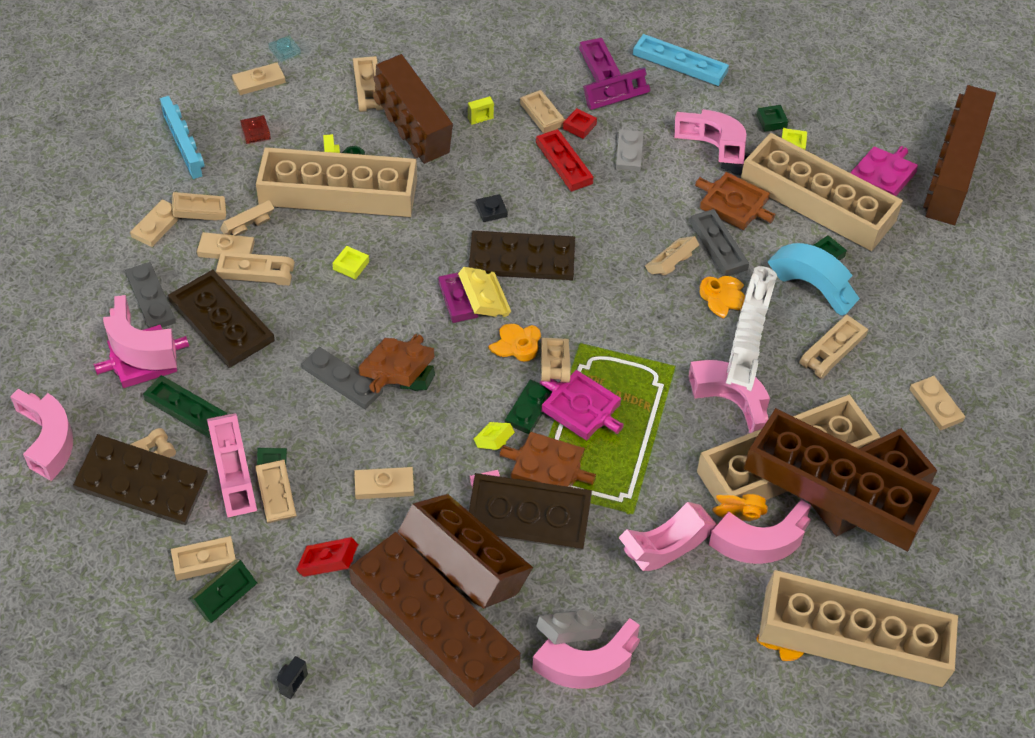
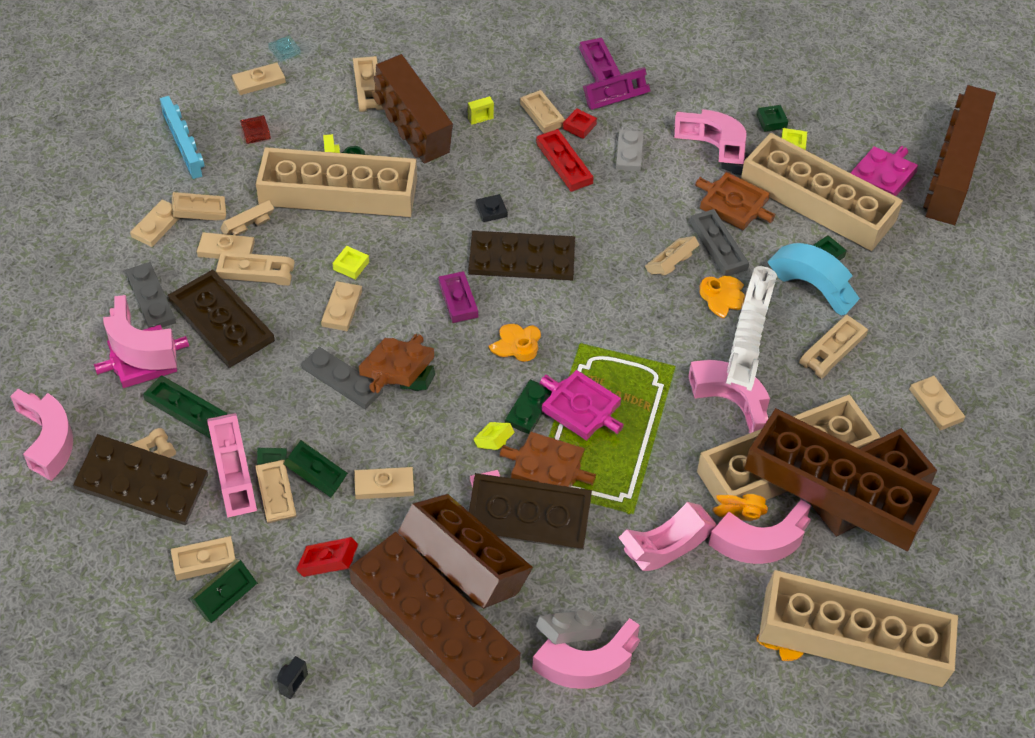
(315, 468): none -> dark green plate
(341, 306): none -> tan plate
(484, 292): light yellow plate -> none
(555, 359): tan plate -> none
(680, 59): medium azure plate -> none

